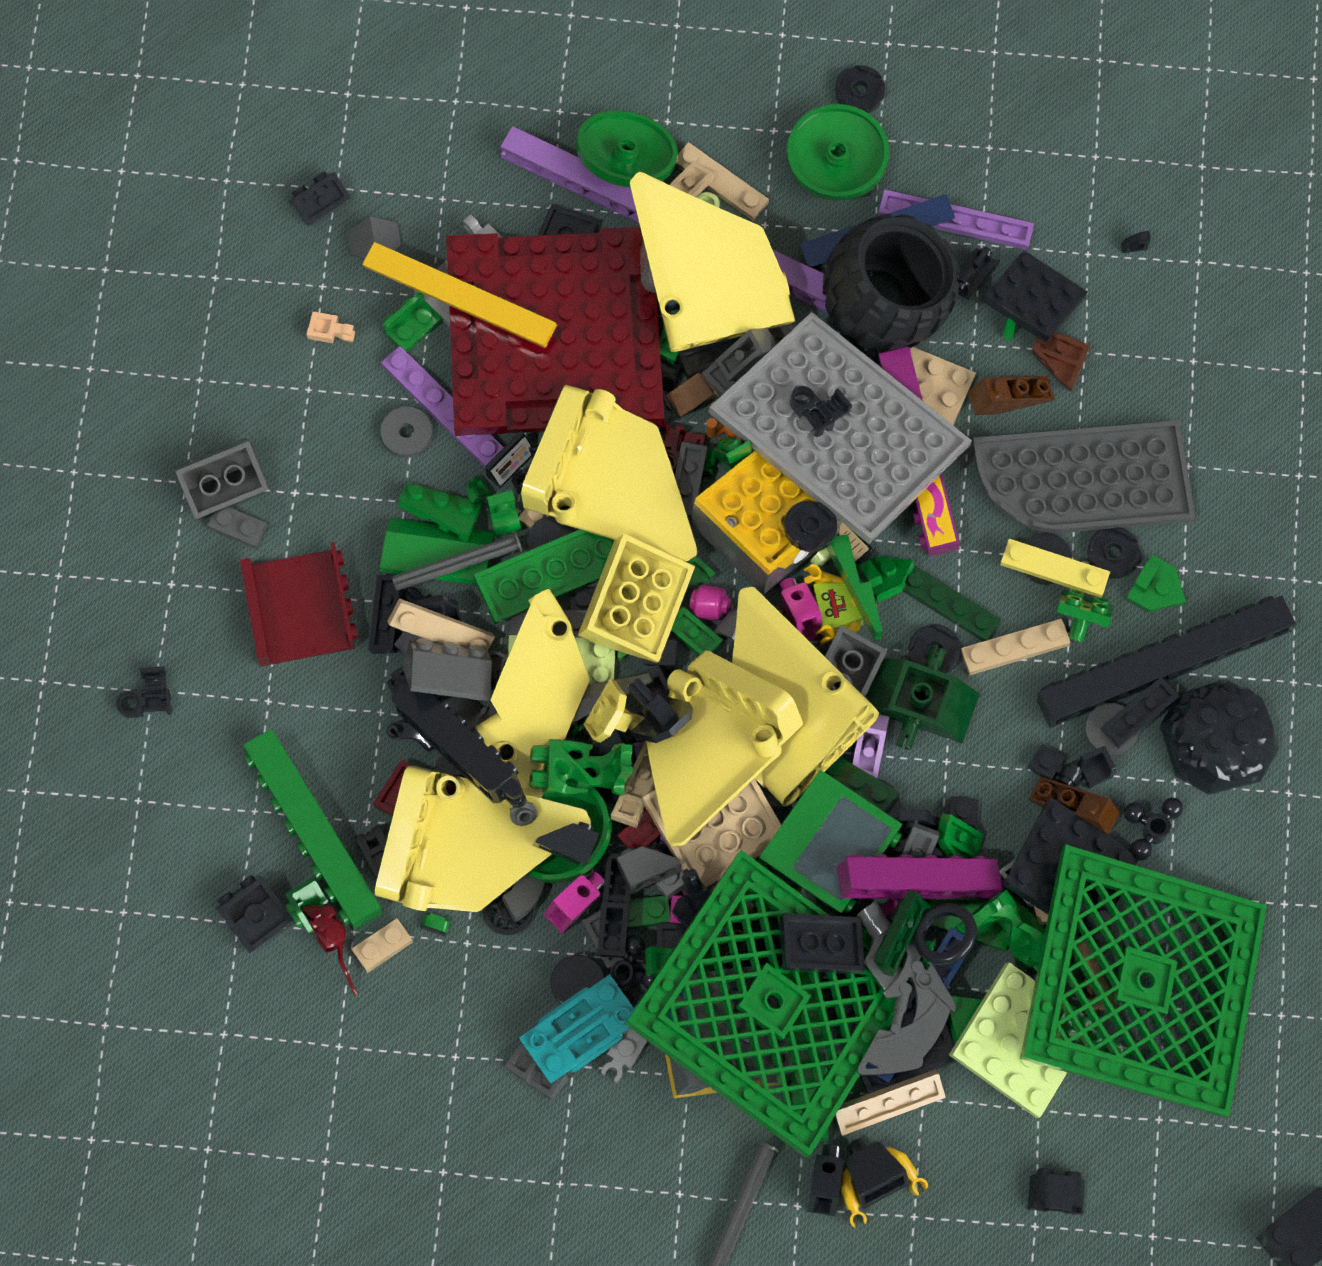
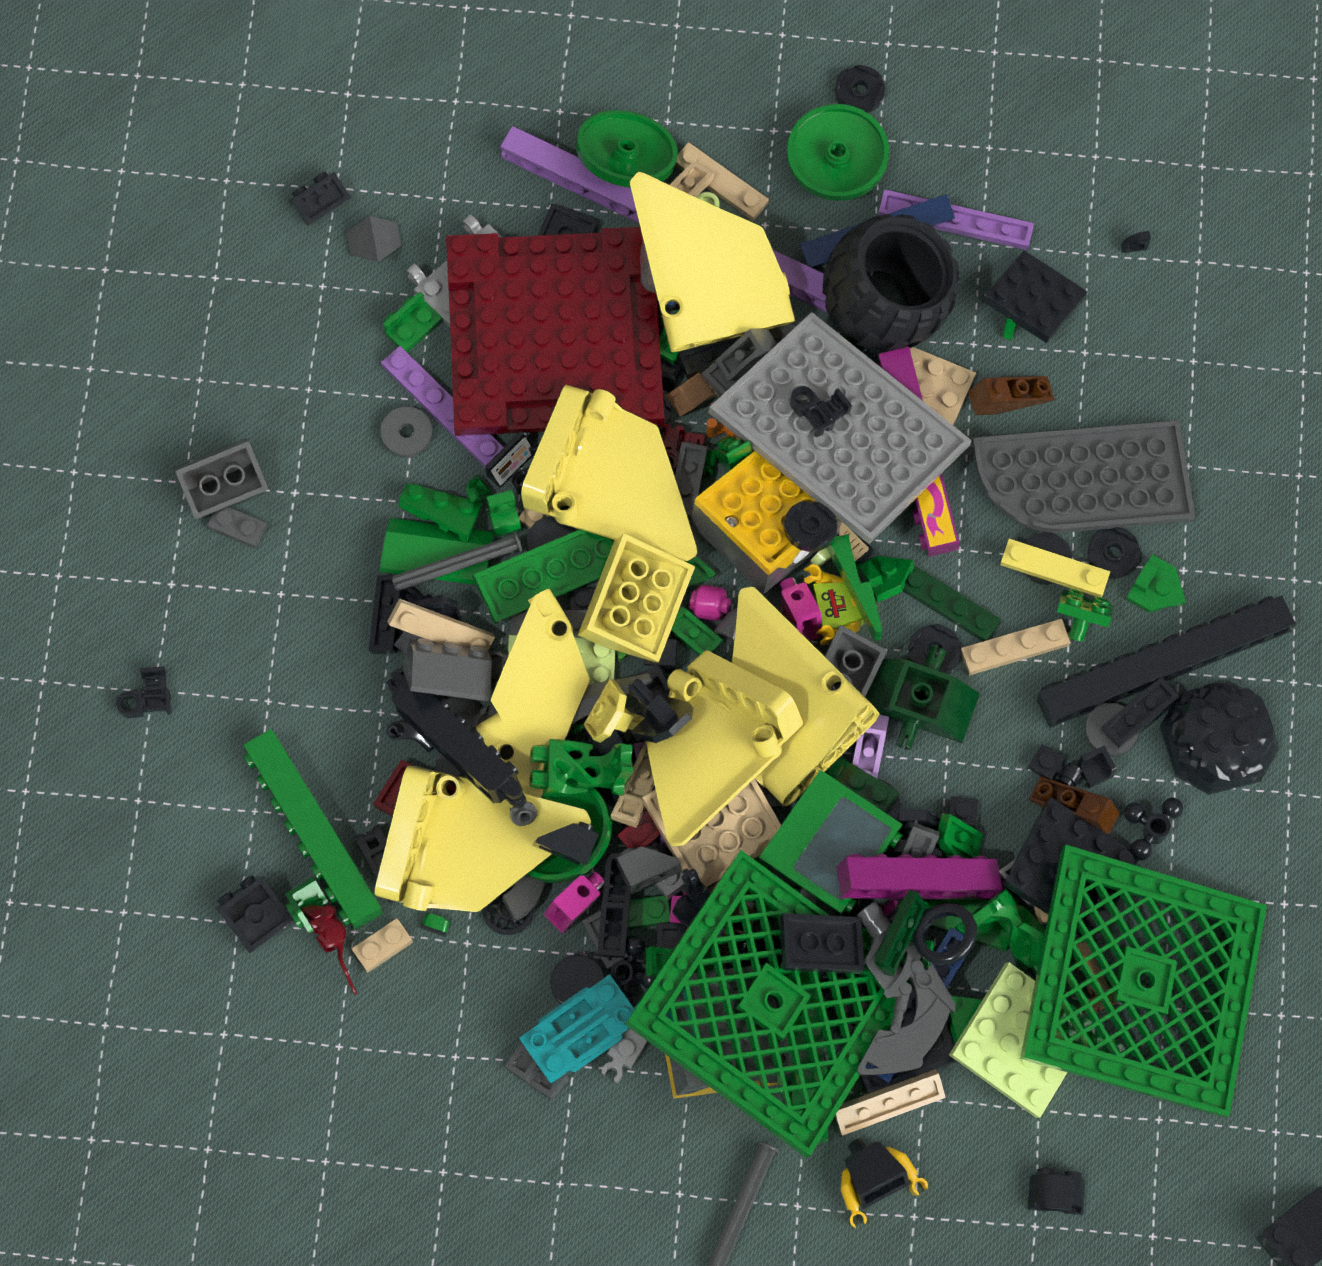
(299, 607): dark red panel -> none
(326, 327): light nougat plate -> none
(459, 294): yellow tile -> none
(826, 1181): black torso -> none
(975, 271): black hinge -> none
(1062, 357): copper wing -> none

